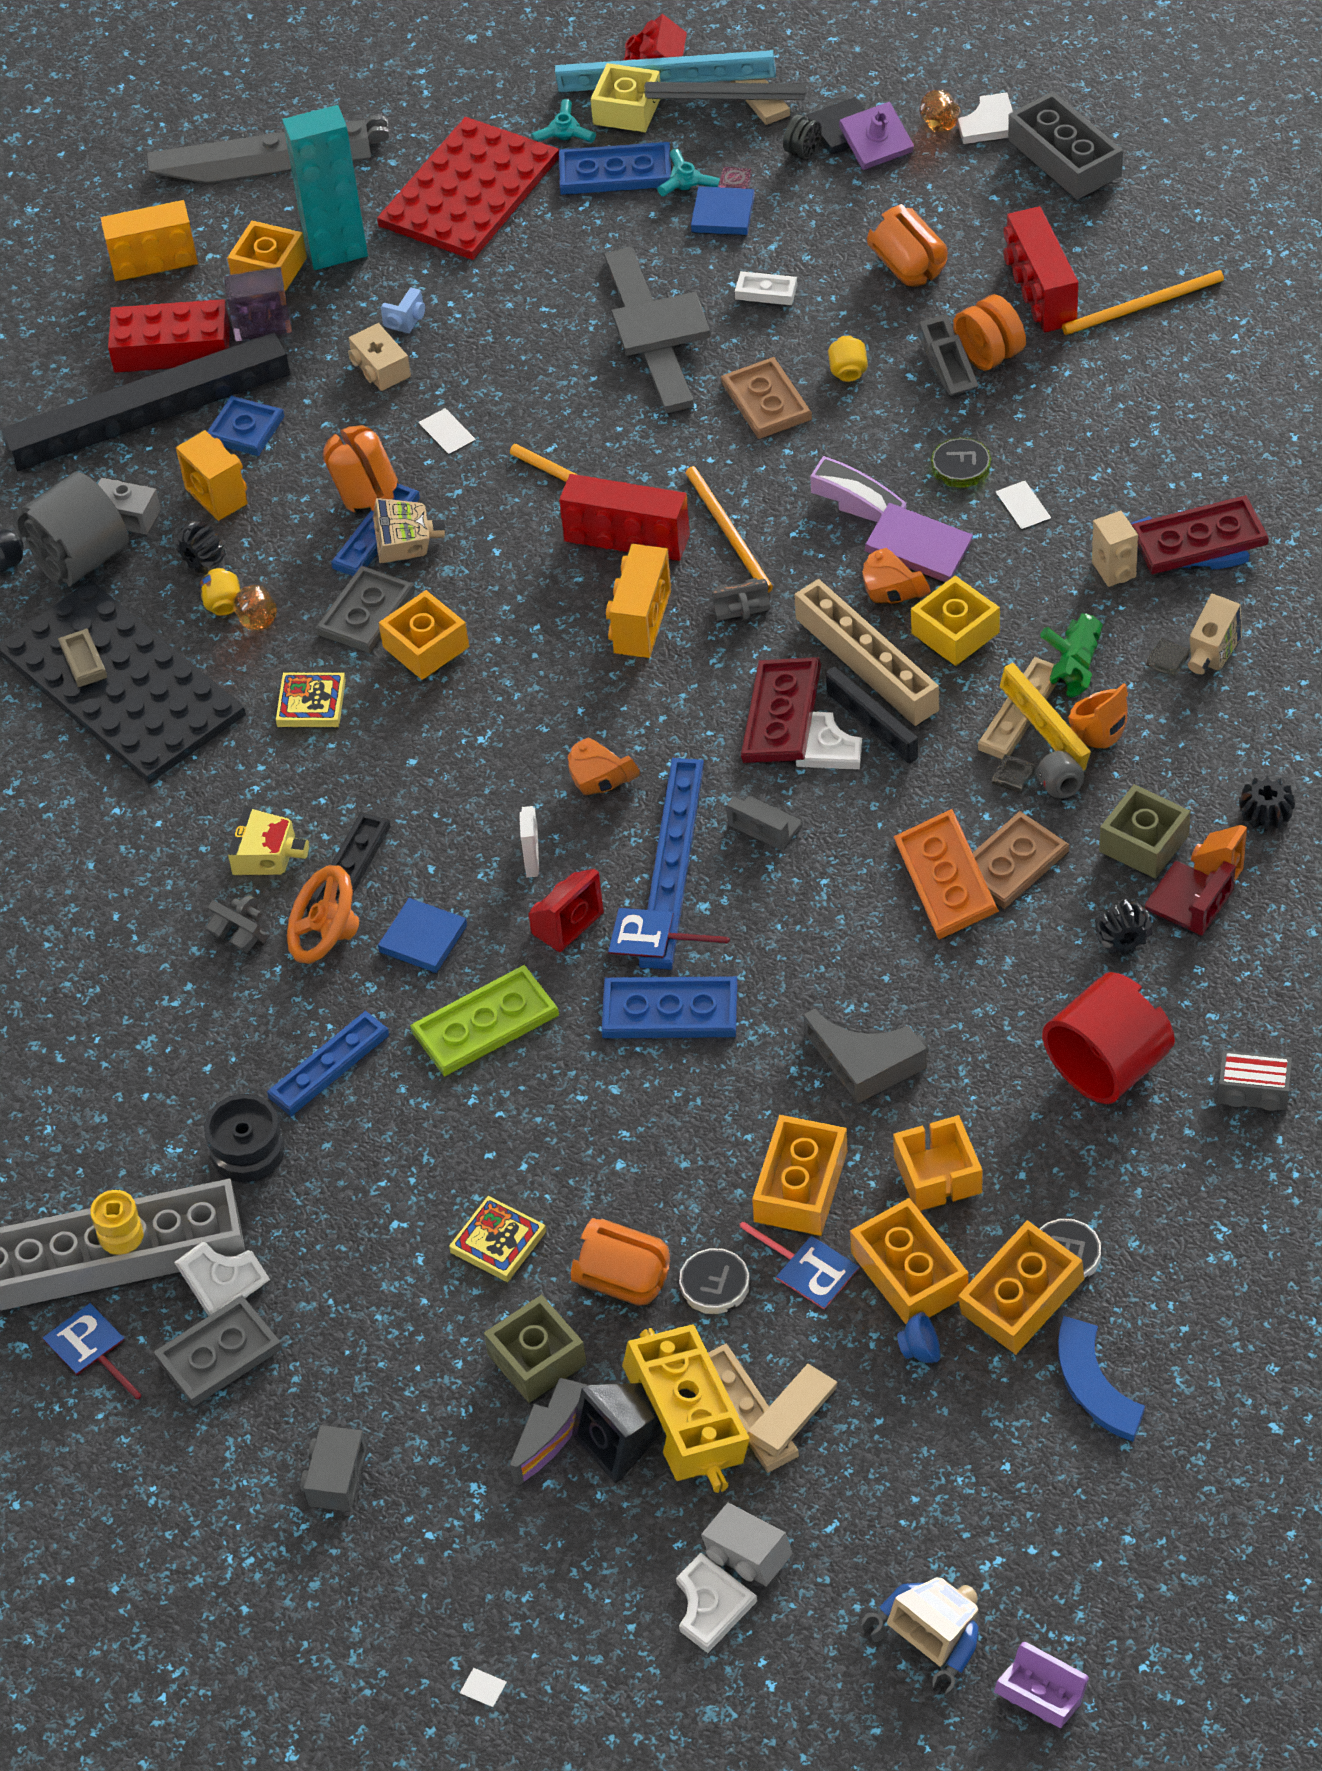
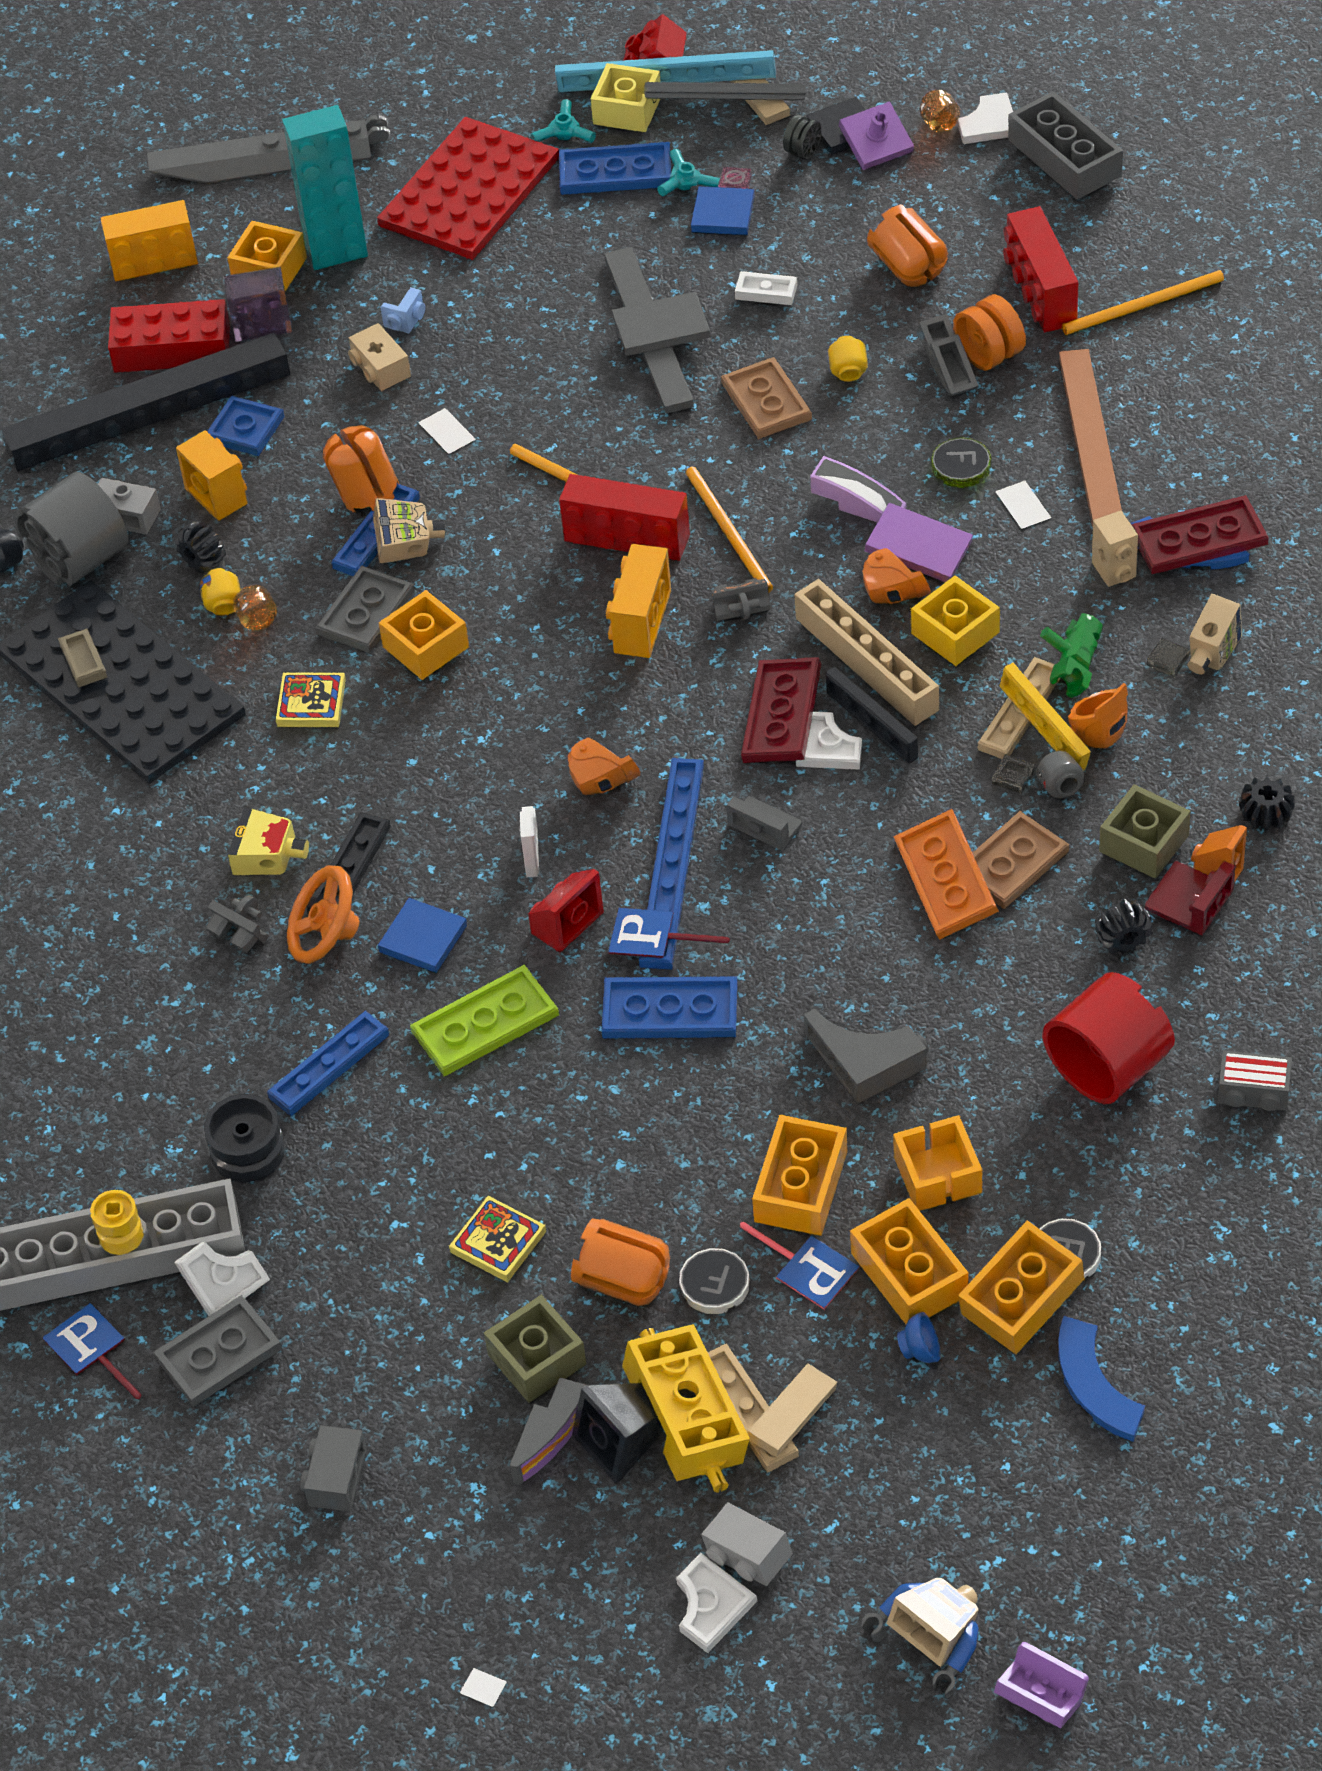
(1089, 433): none -> nougat tile

